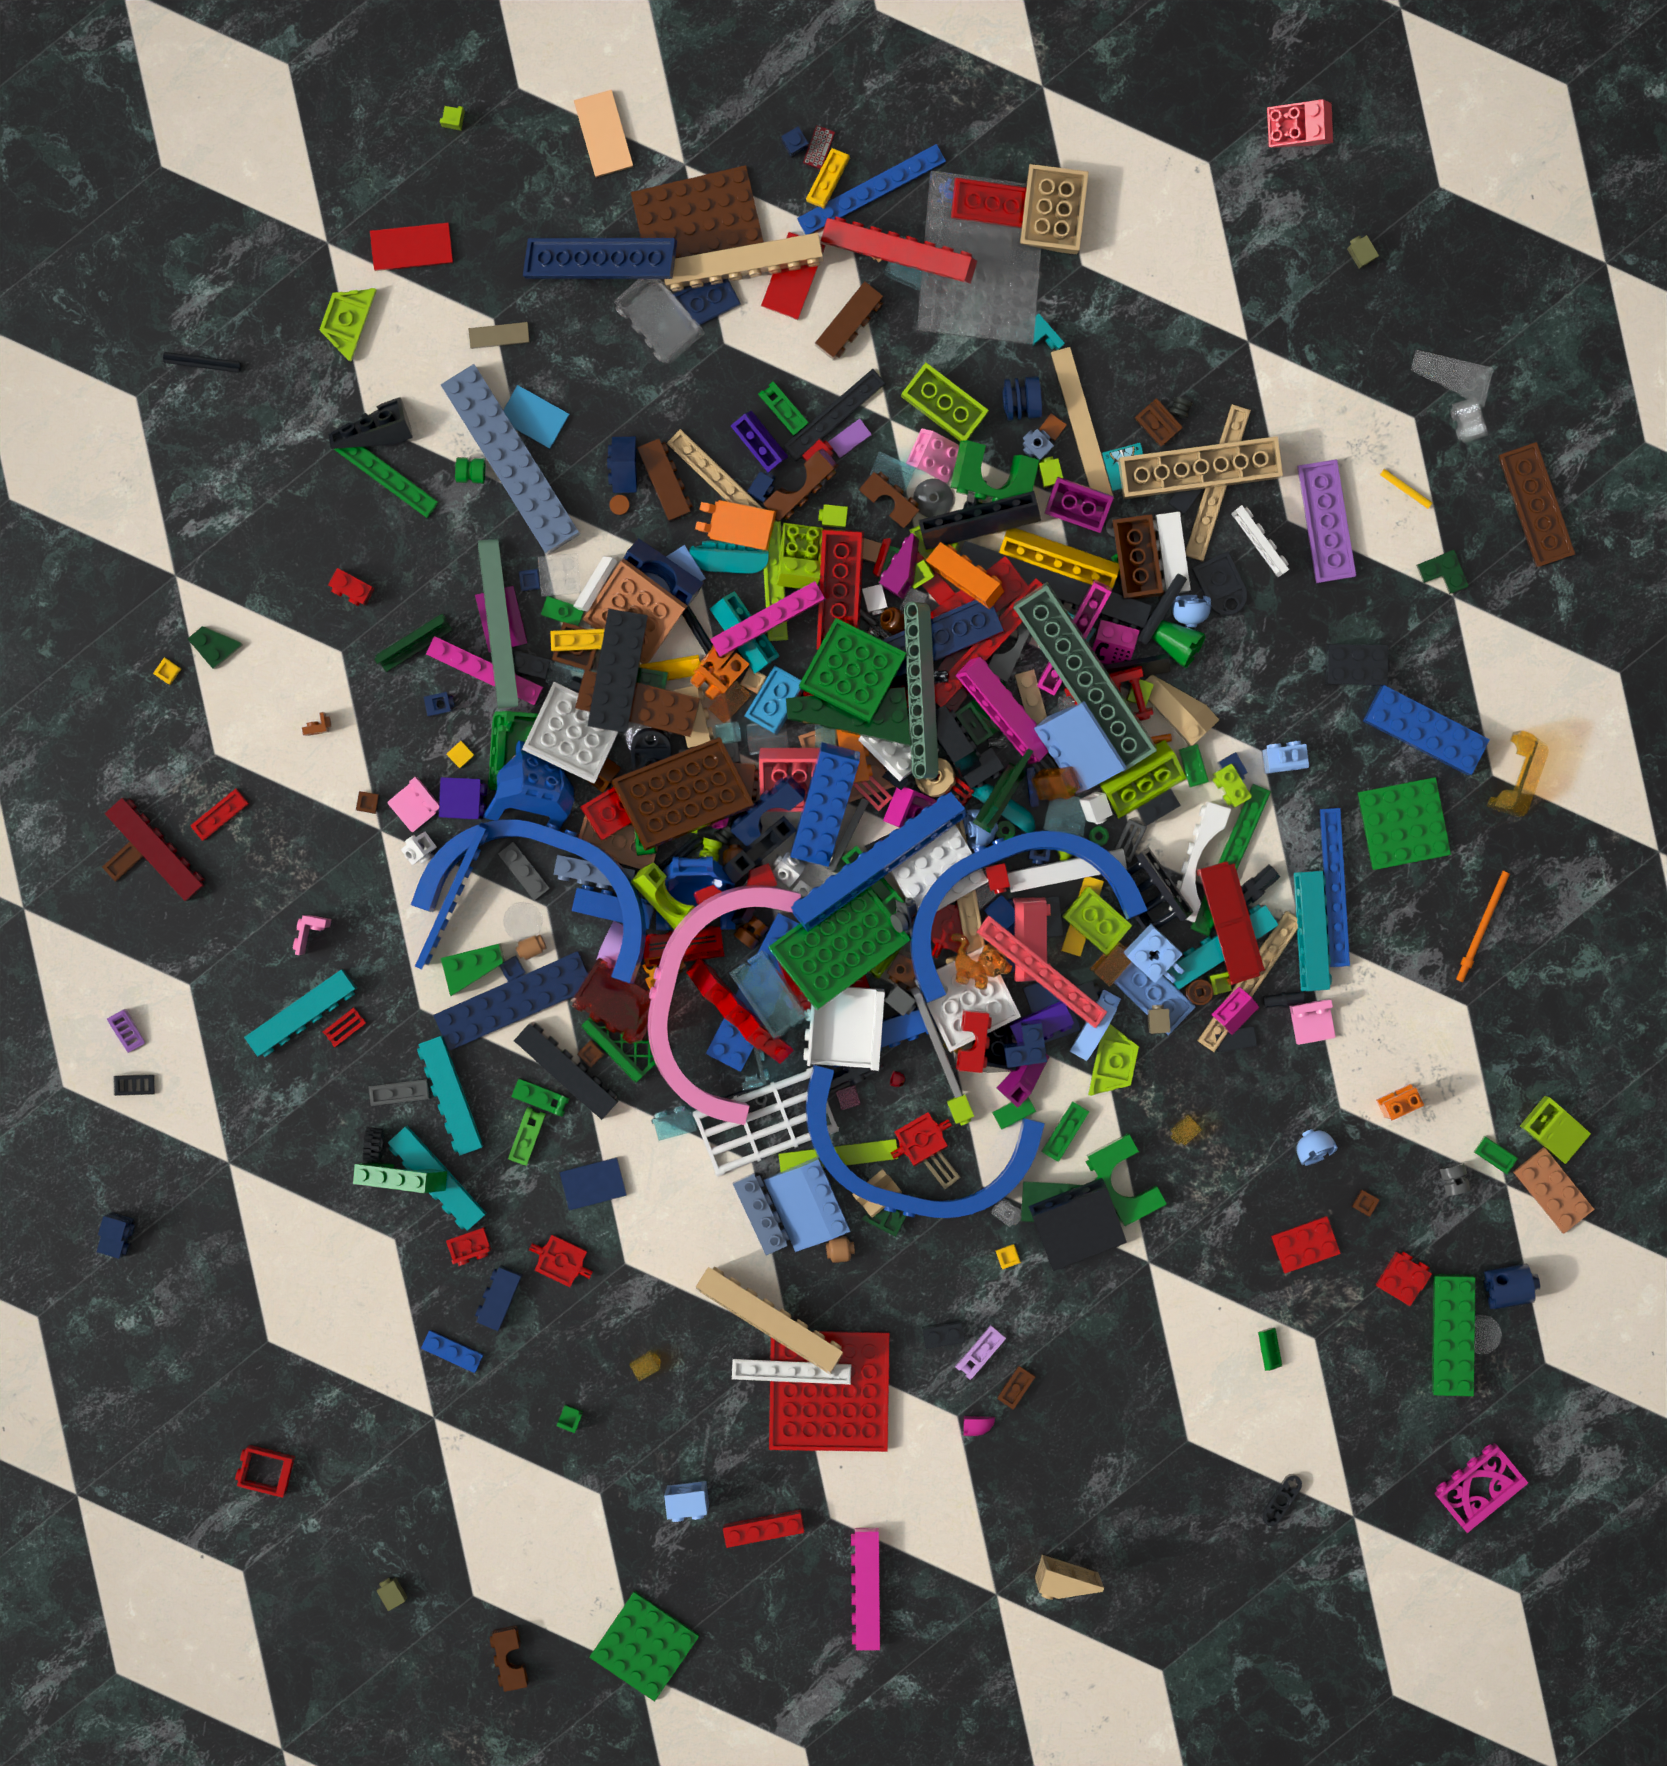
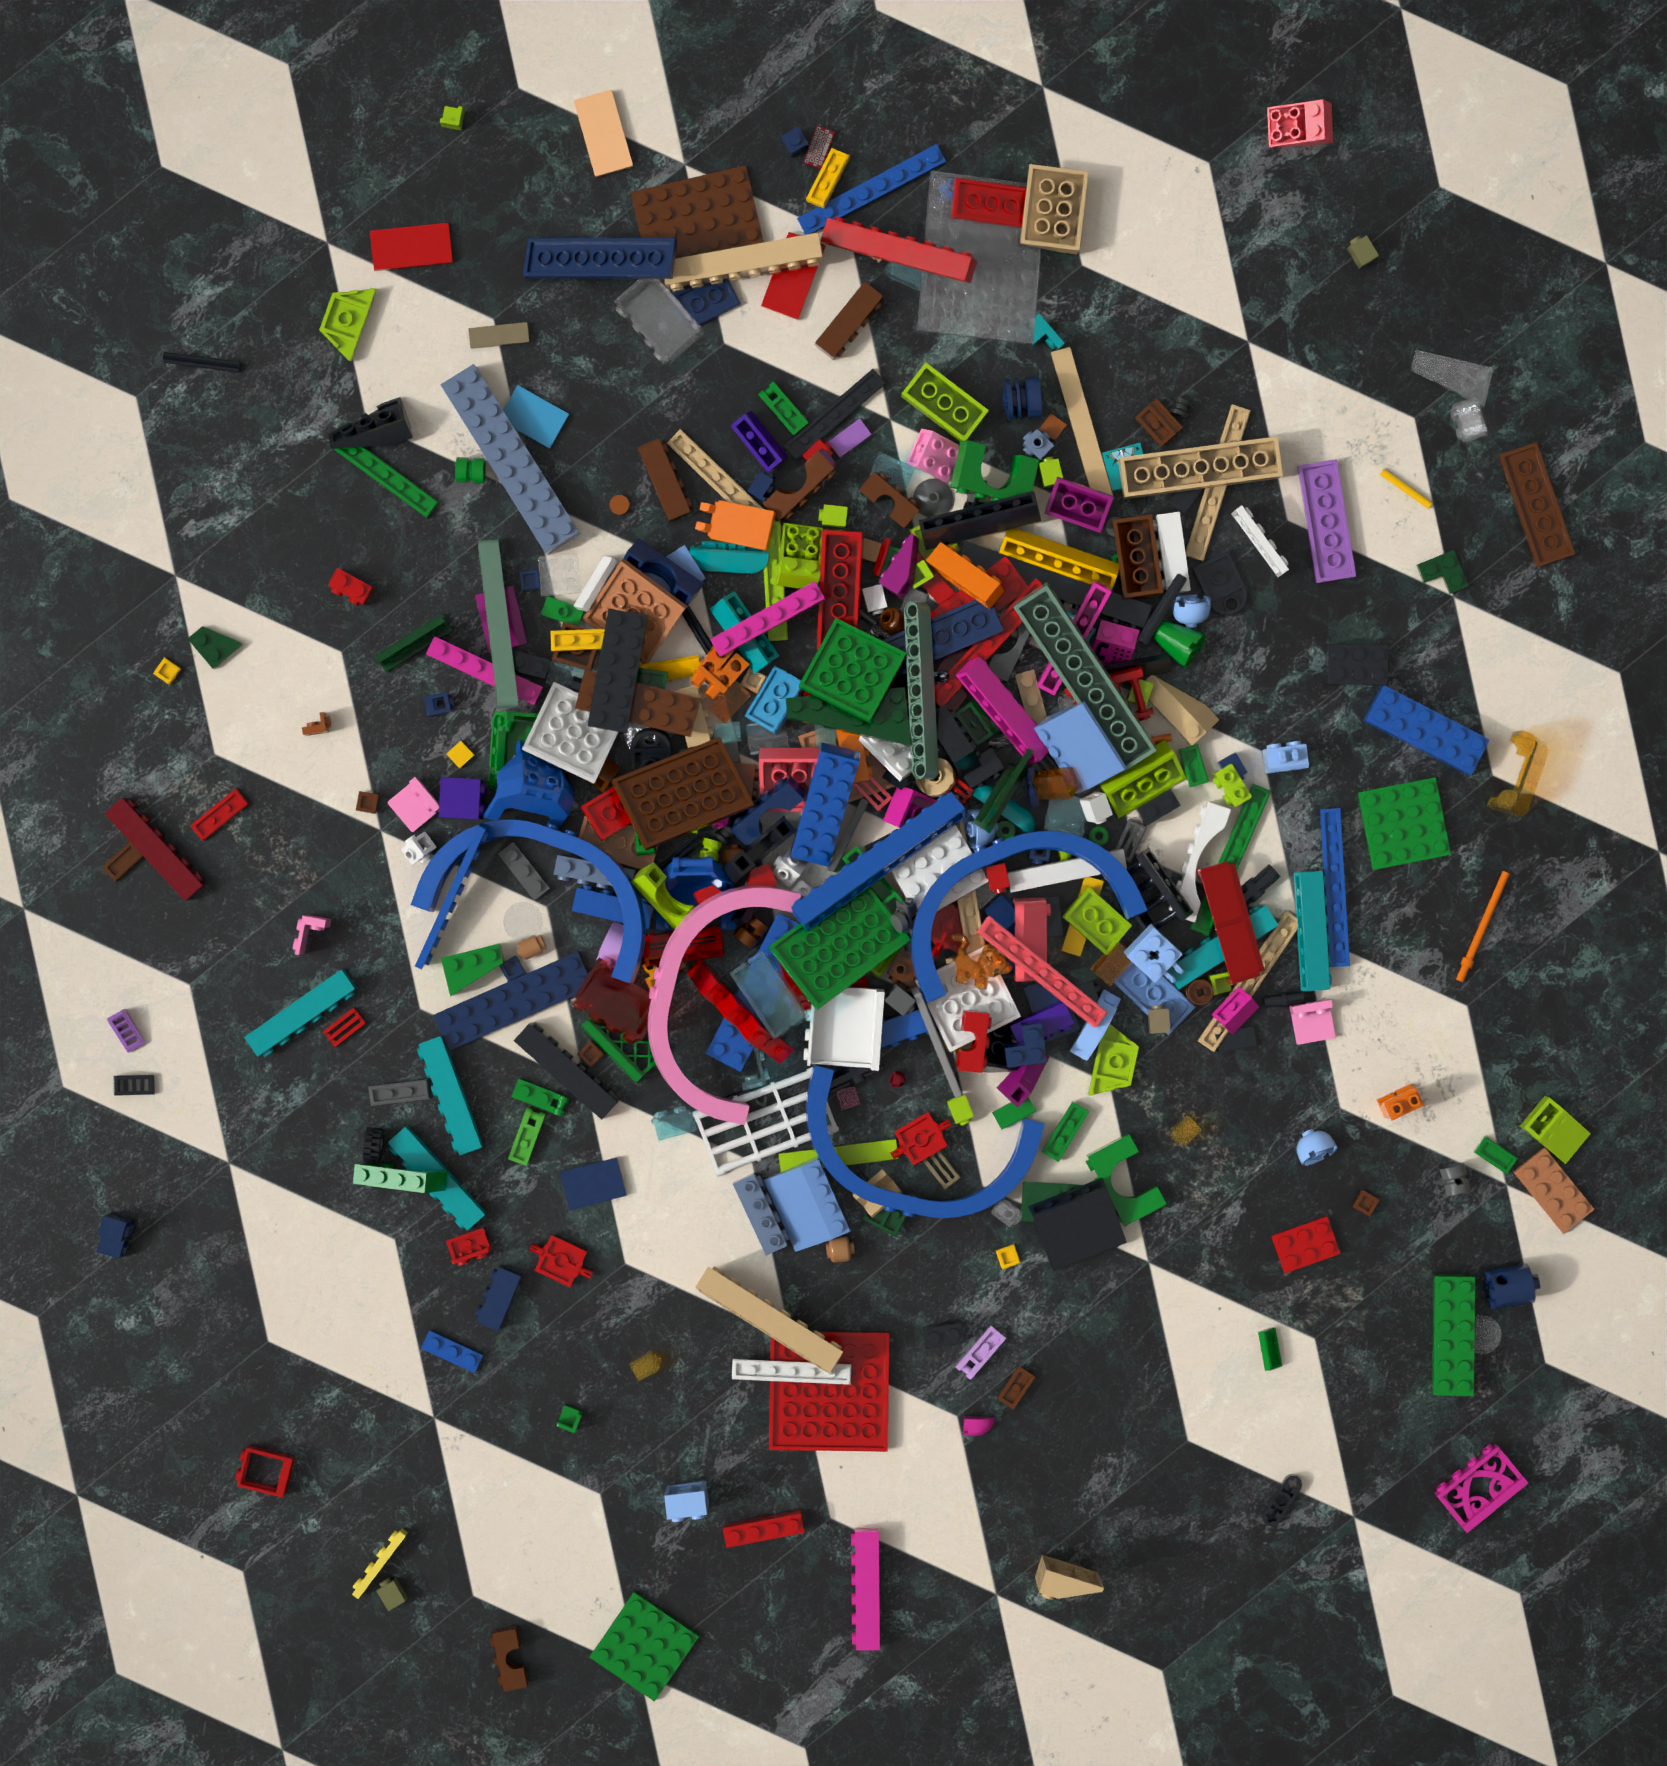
(373, 1569): none -> light yellow plate
(622, 462): dark blue brick -> none
(1404, 1278): red plate -> none

